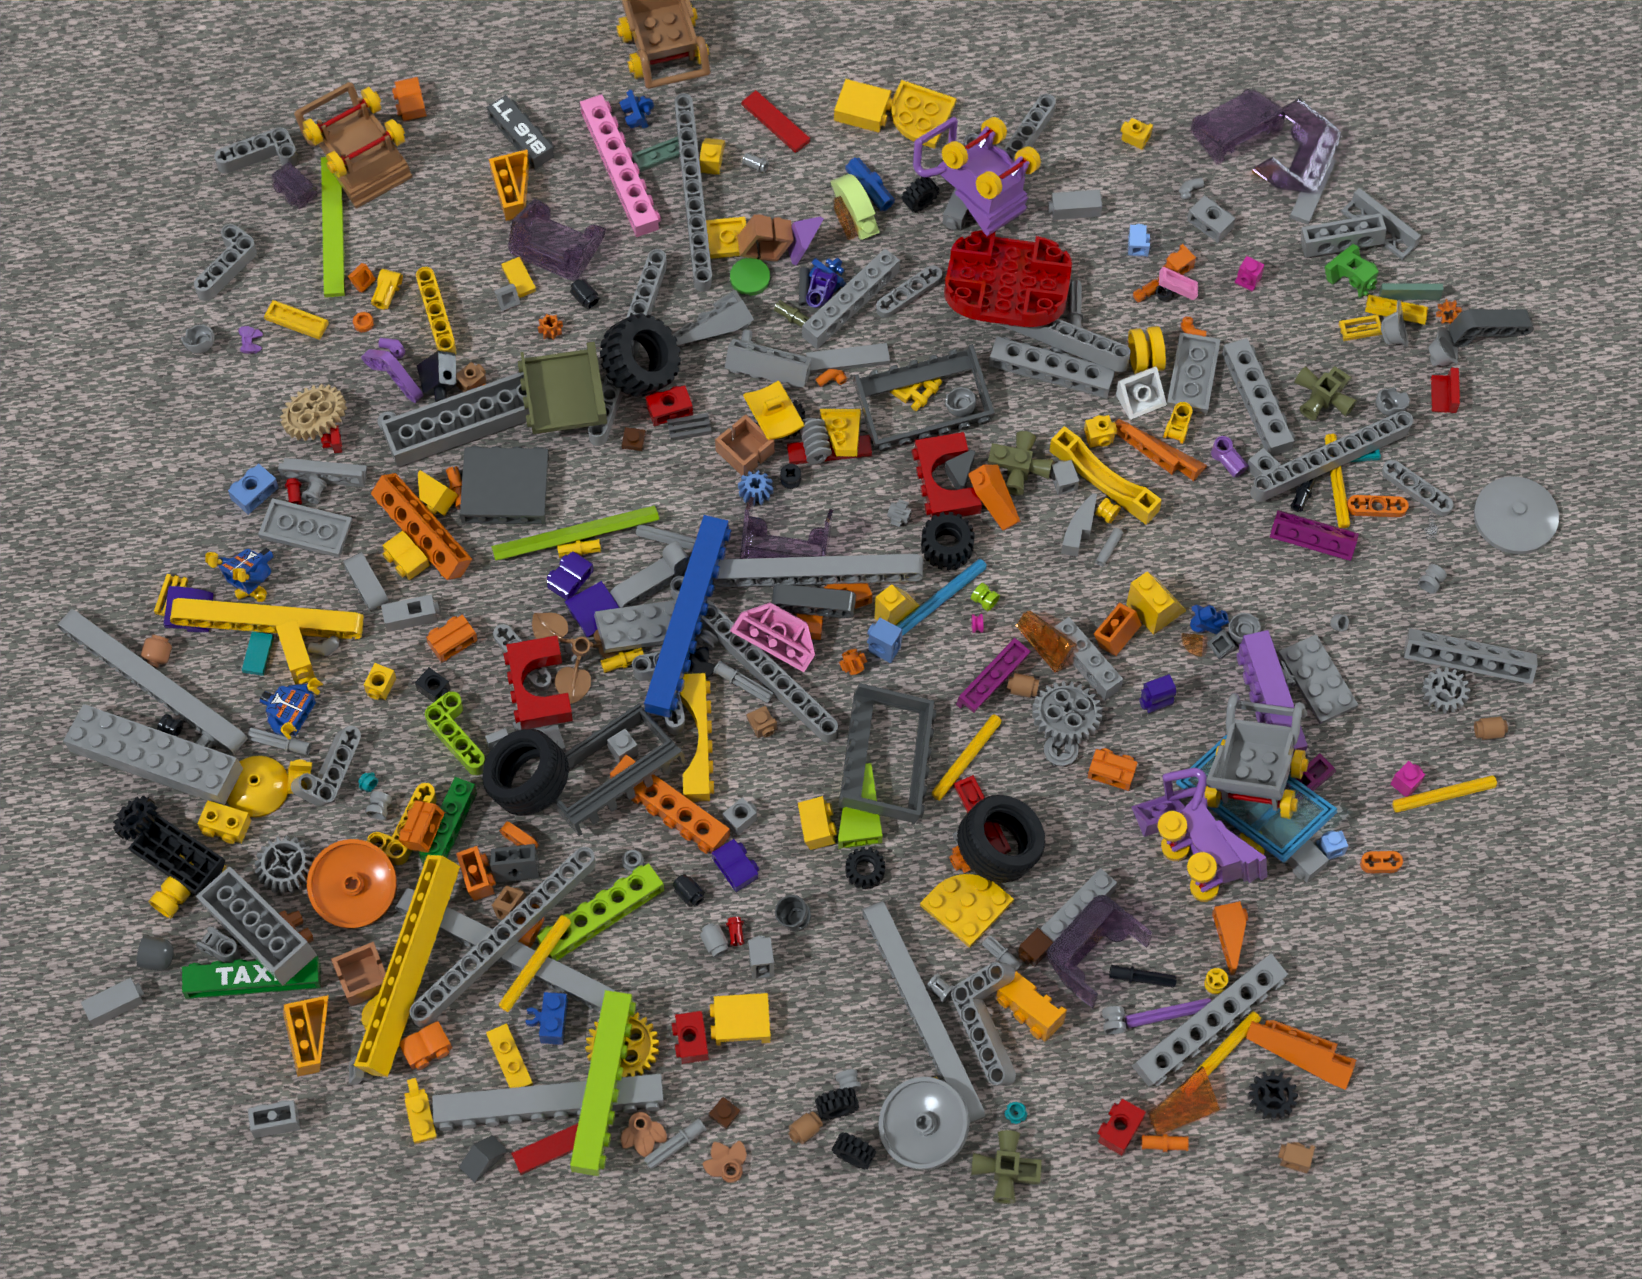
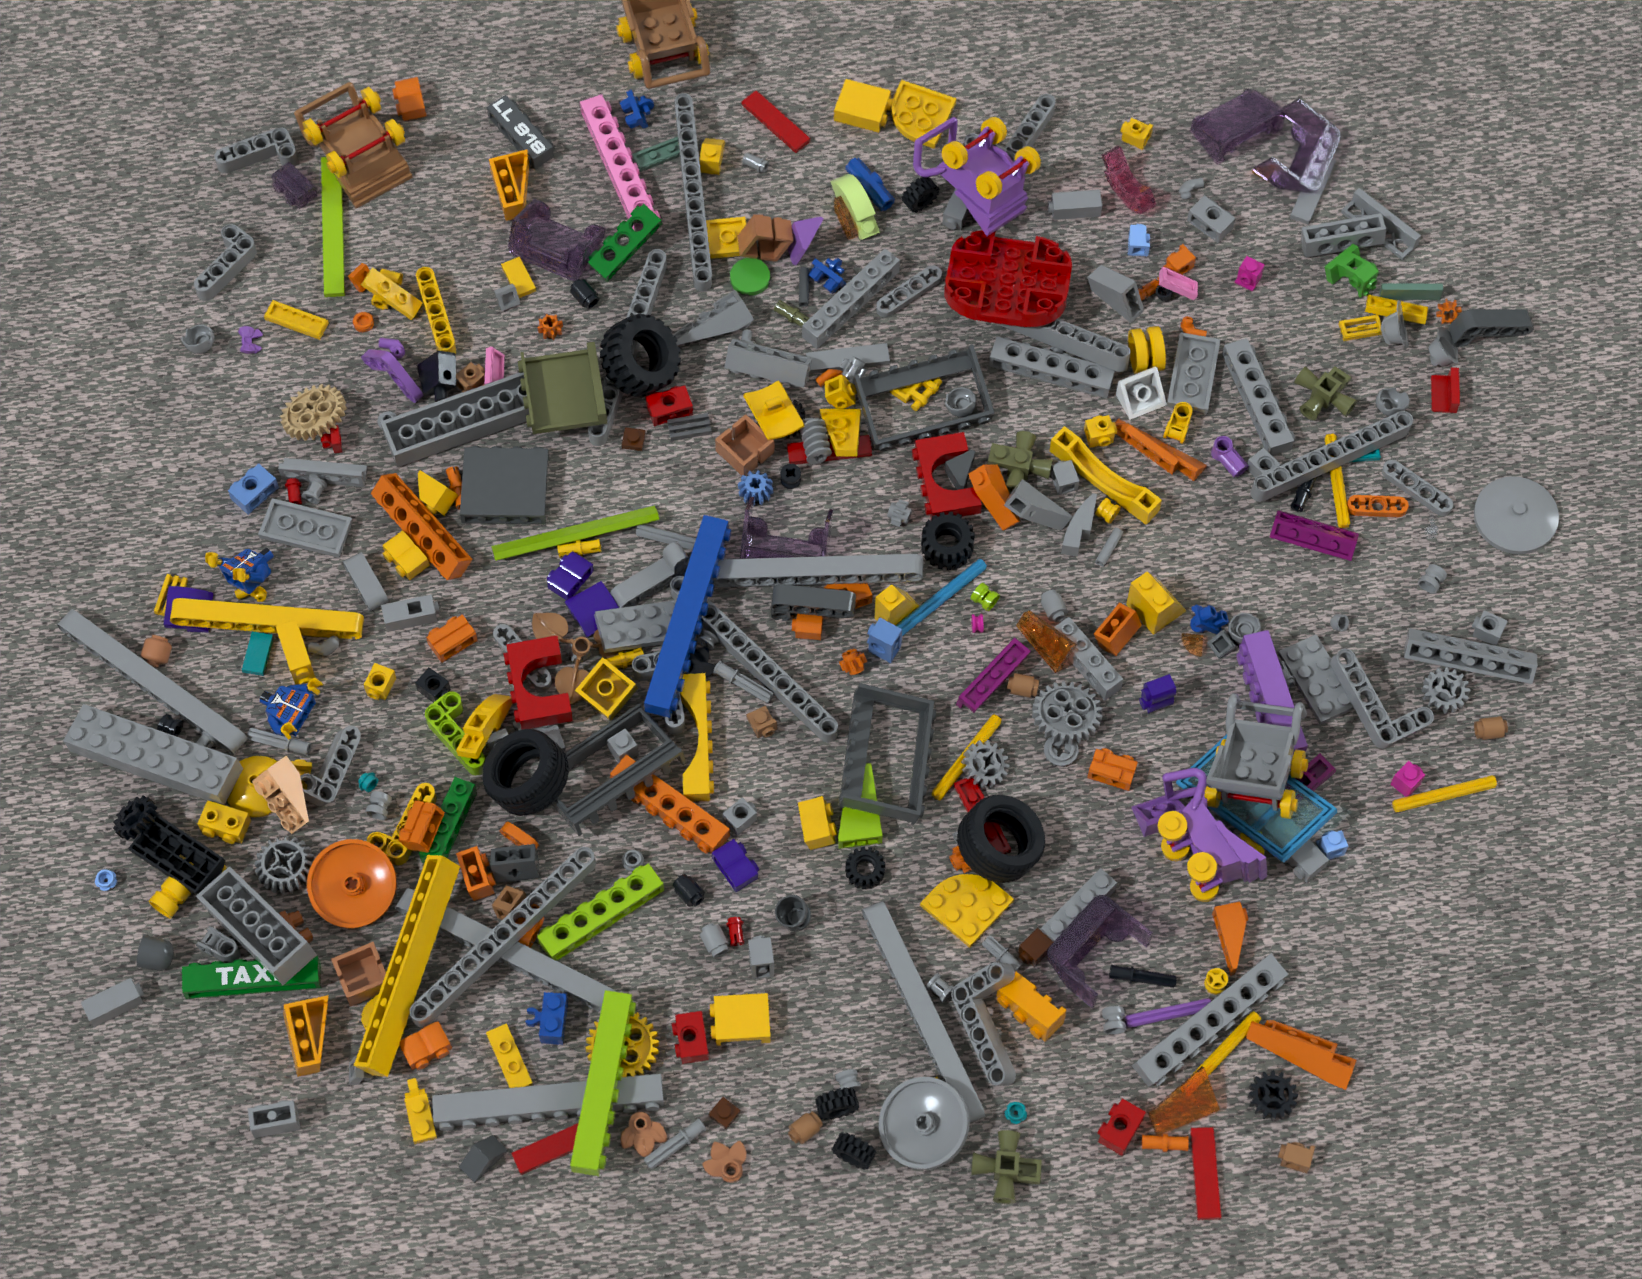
(105, 874): none -> light blue plate
(284, 794): none -> light nougat slope
(391, 293): none -> yellow plate
(481, 723): none -> yellow slope
(493, 365): none -> bright pink tile
(534, 963): yellow axle -> none
(606, 689): none -> yellow brick
(608, 269): none -> green brick
(777, 634): bright pink wedge -> none
(821, 287): dark purple piece -> none
(840, 392): none -> yellow brick
(853, 367): none -> light grey gear
(994, 765): none -> light grey gear
(1036, 507): none -> light grey slope
(1054, 606): none -> light grey brick
(1075, 315): light grey axle -> none
(1117, 291): none -> light grey slope
(1124, 184): none -> clear pink arch
(1205, 1173): none -> red tile
(1374, 705): none -> light grey beam
(1383, 865): orange beam -> none
(1494, 622): none -> light grey brick

